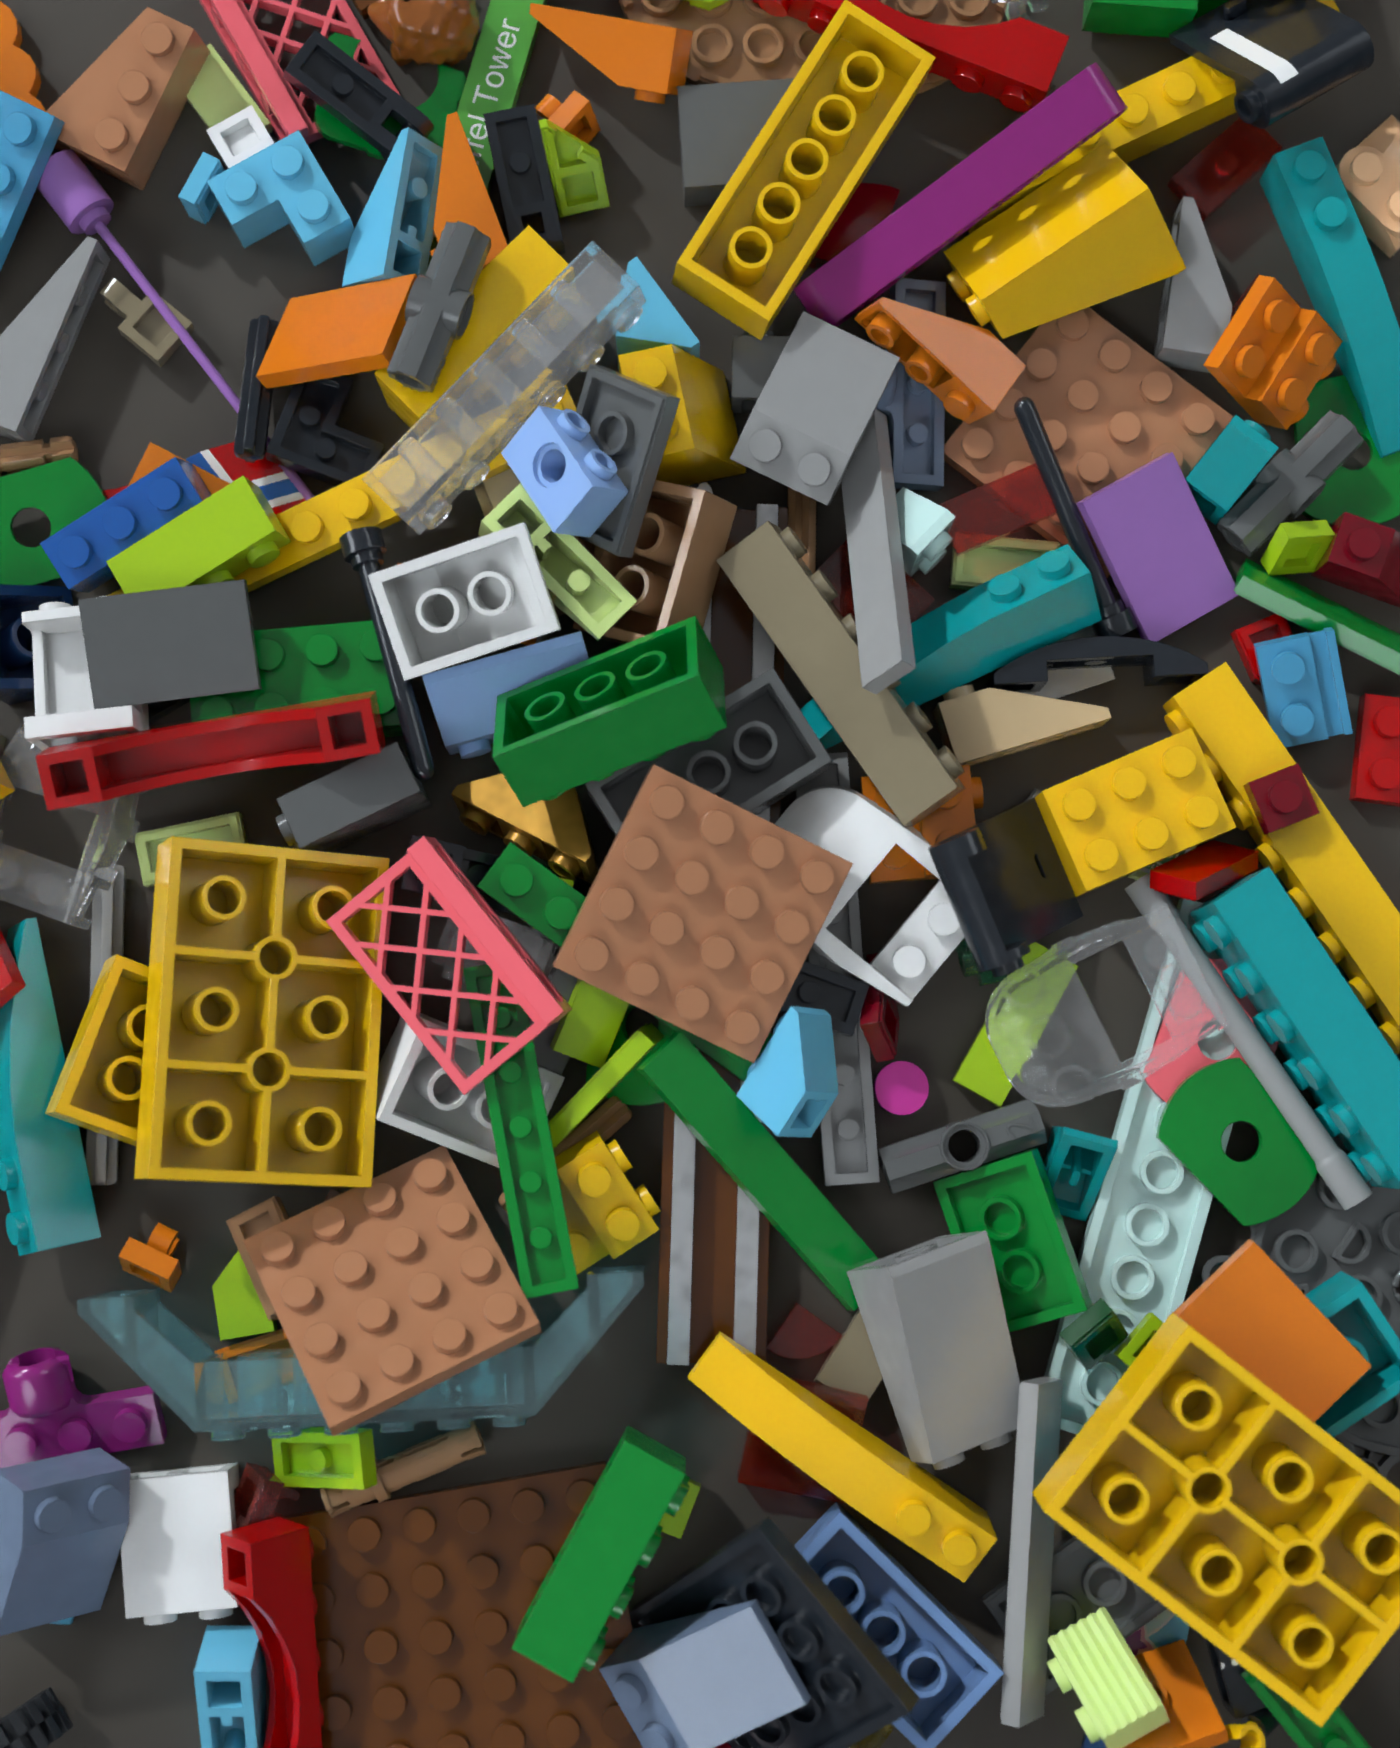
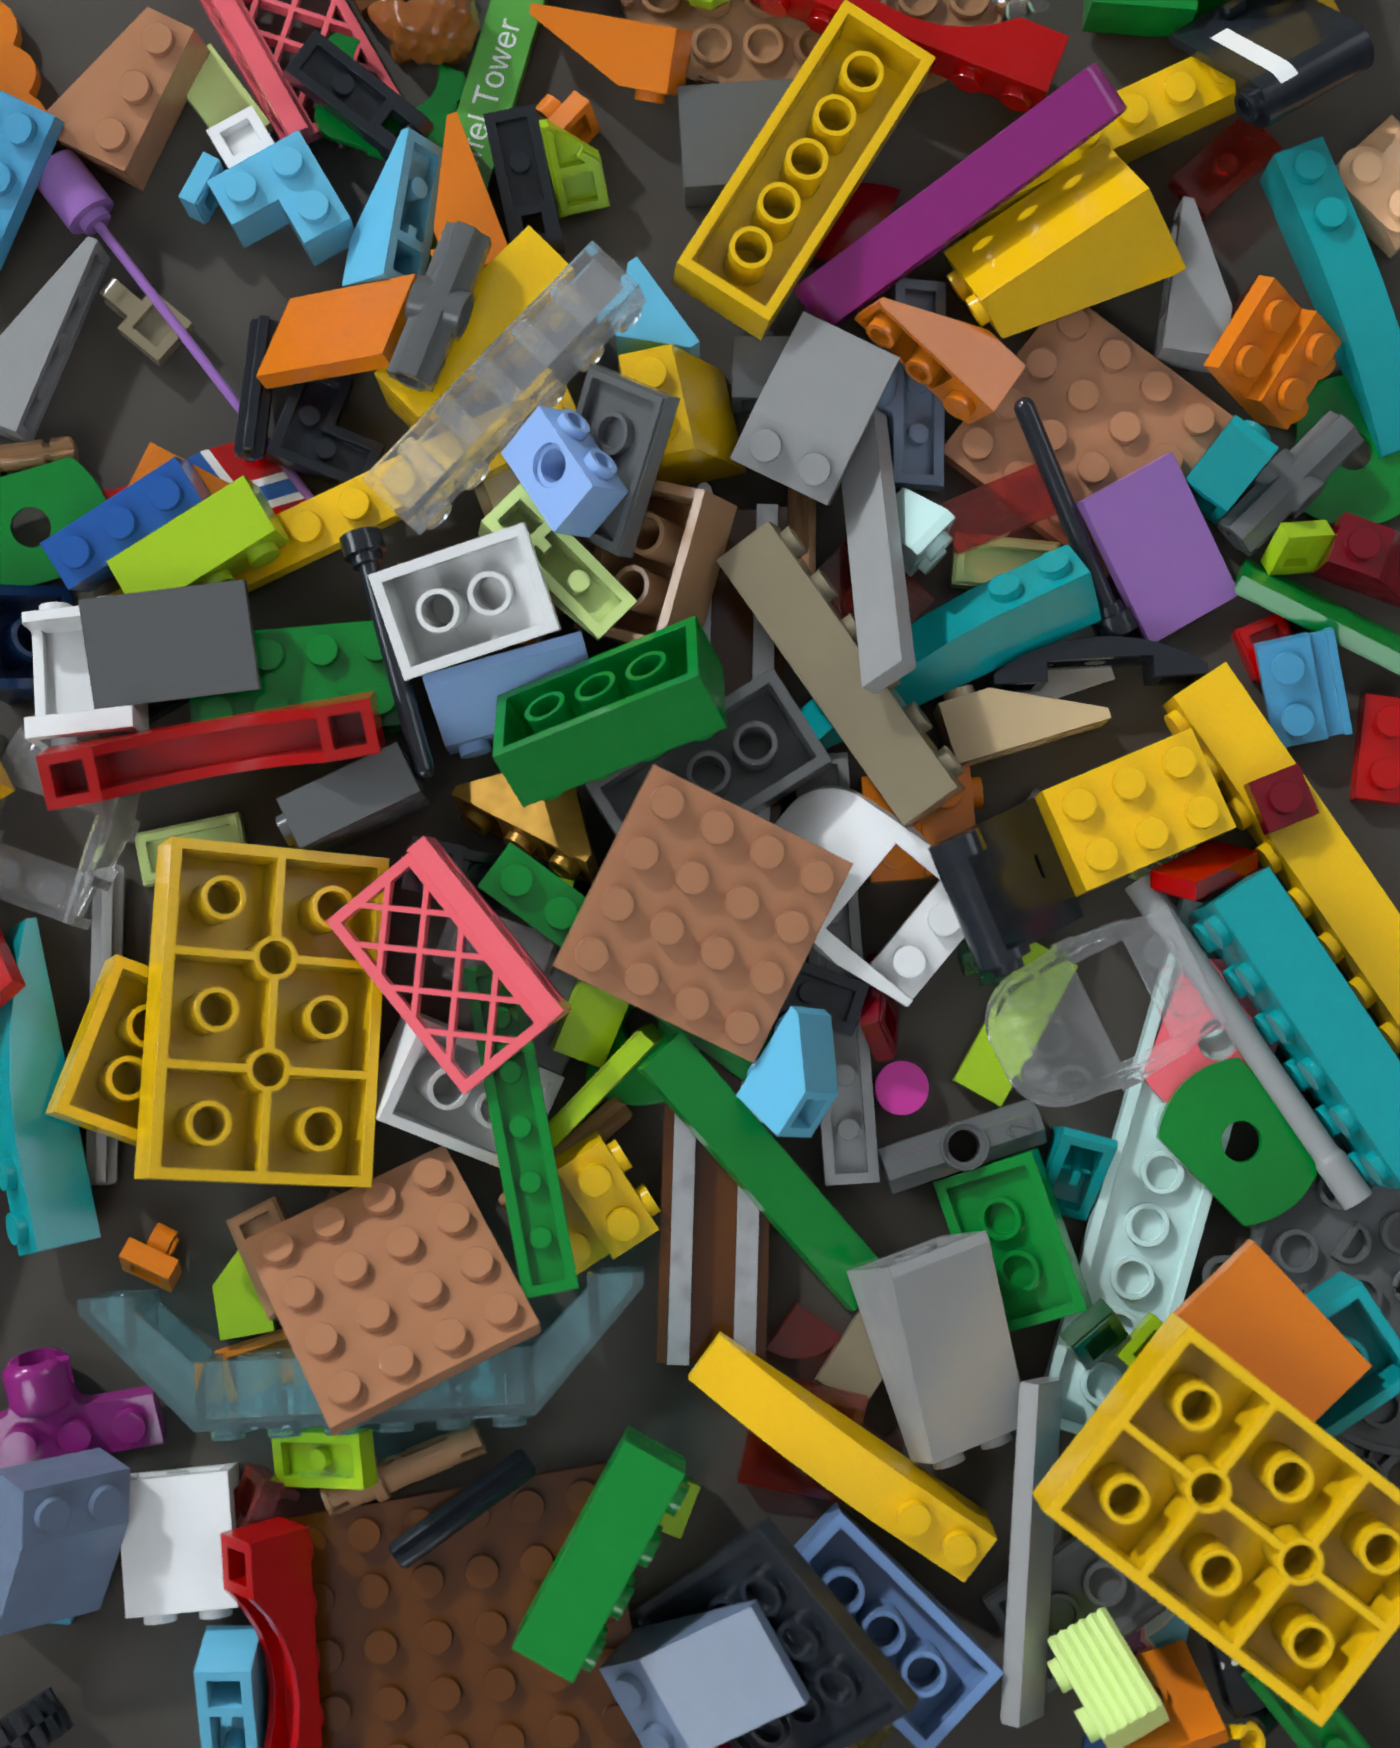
(462, 1509): none -> black axle

